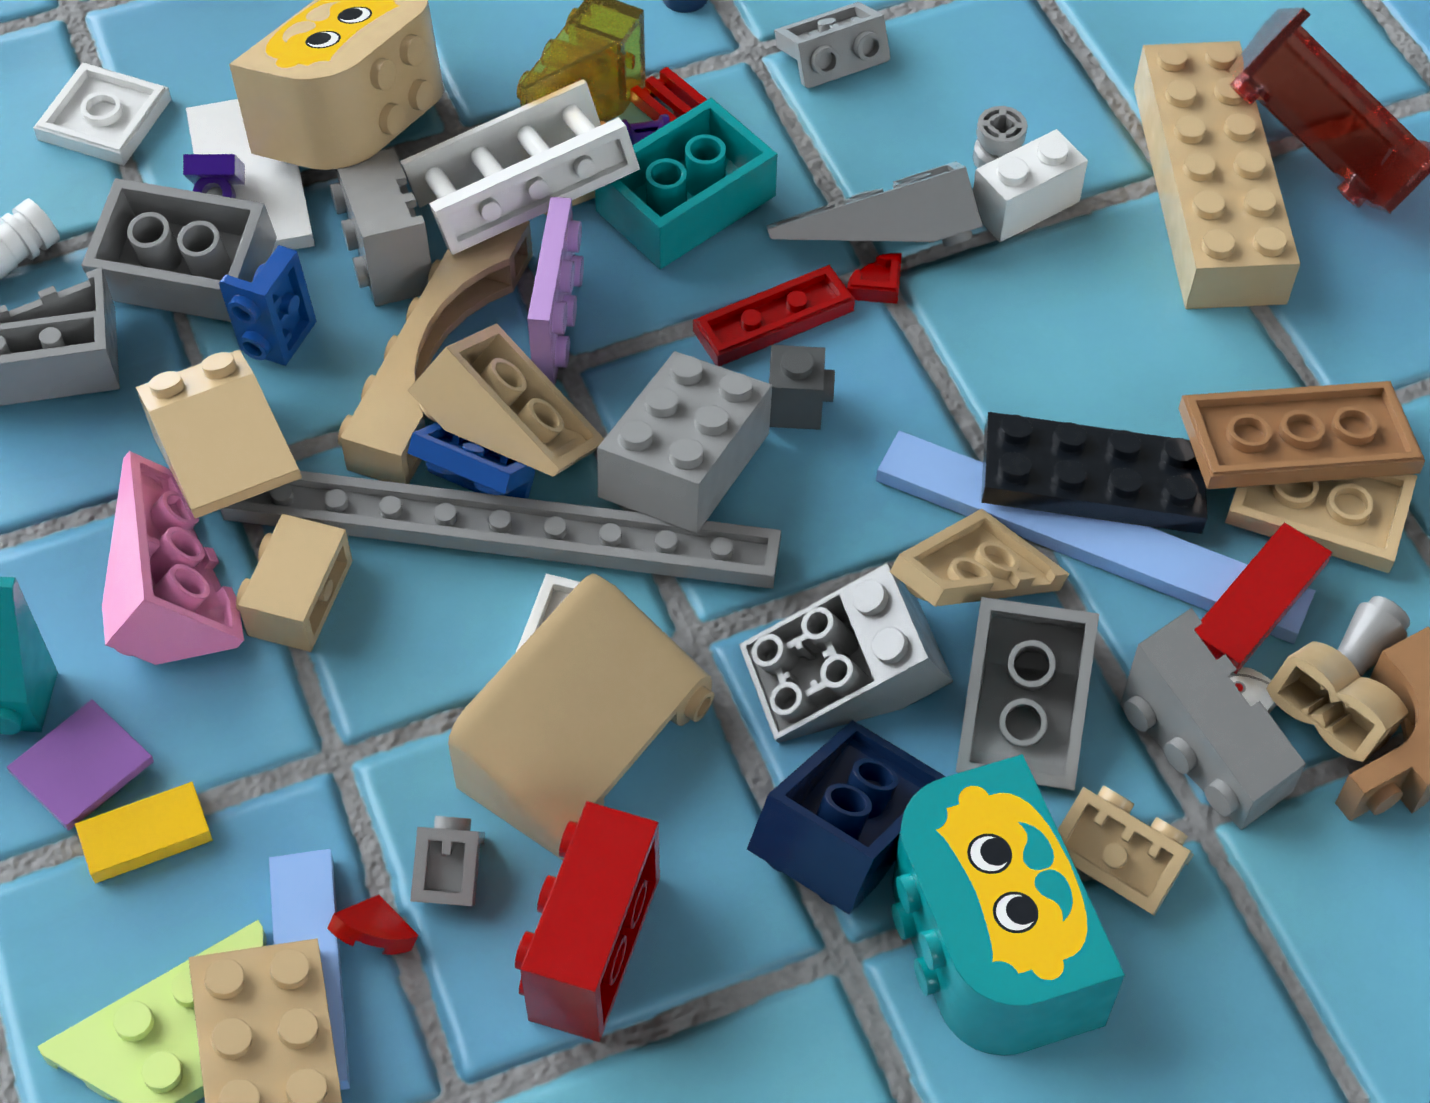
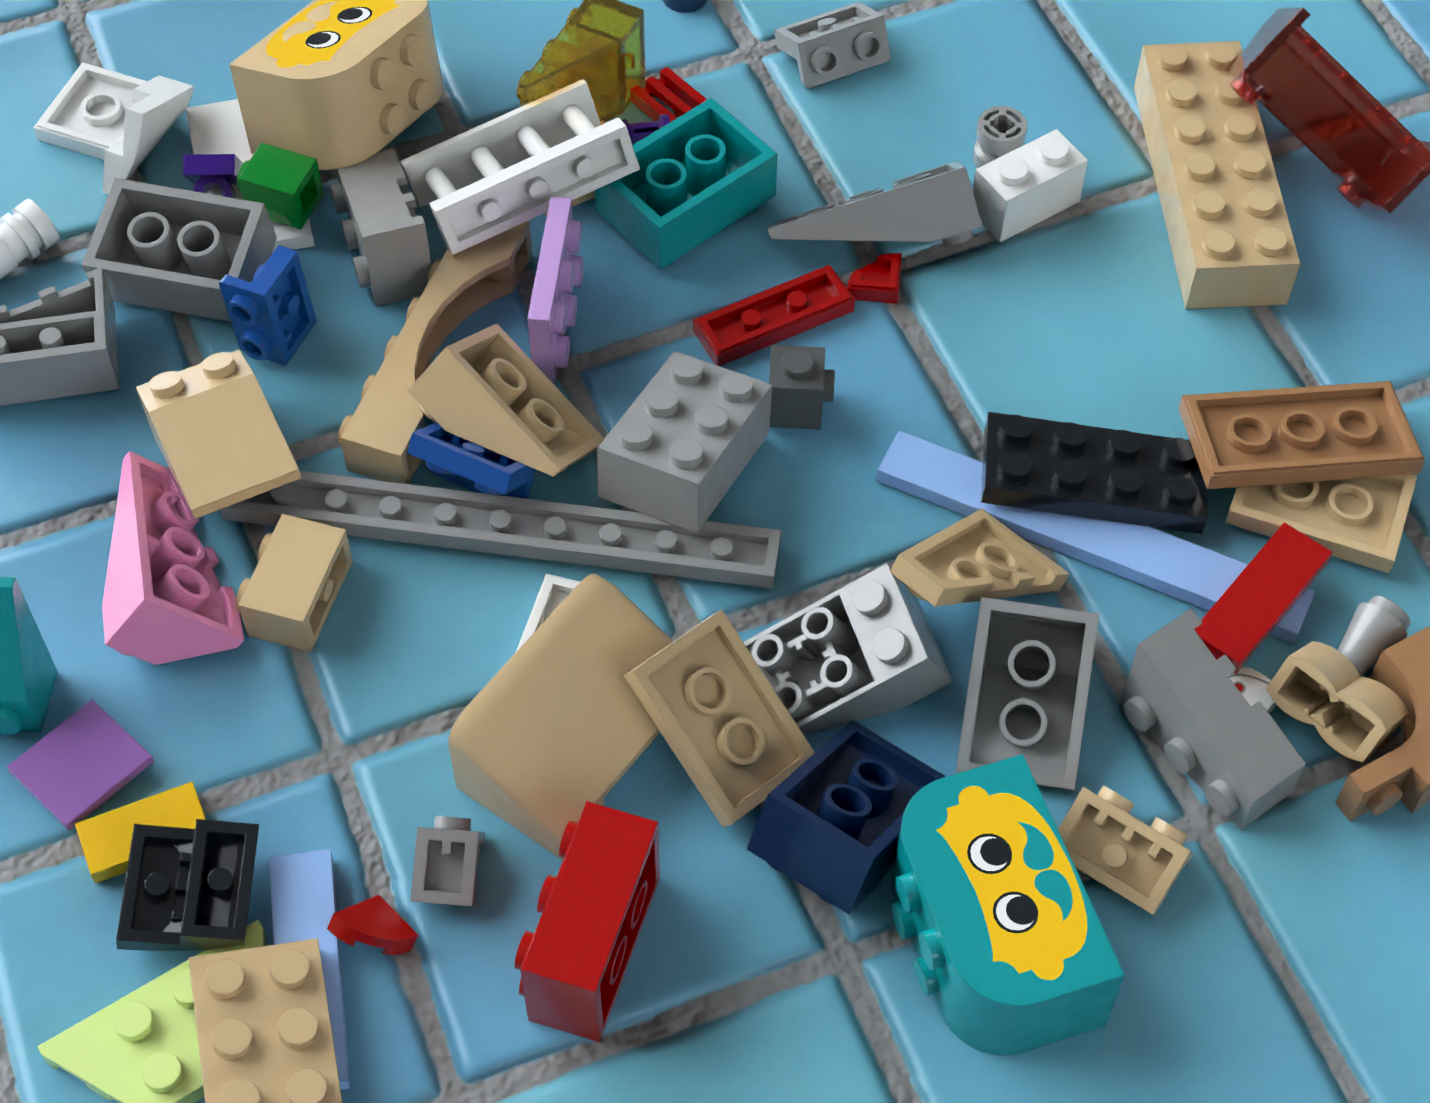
(153, 112): none -> white slope
(188, 887): none -> black slope
(283, 182): none -> green brick
(720, 717): none -> tan plate

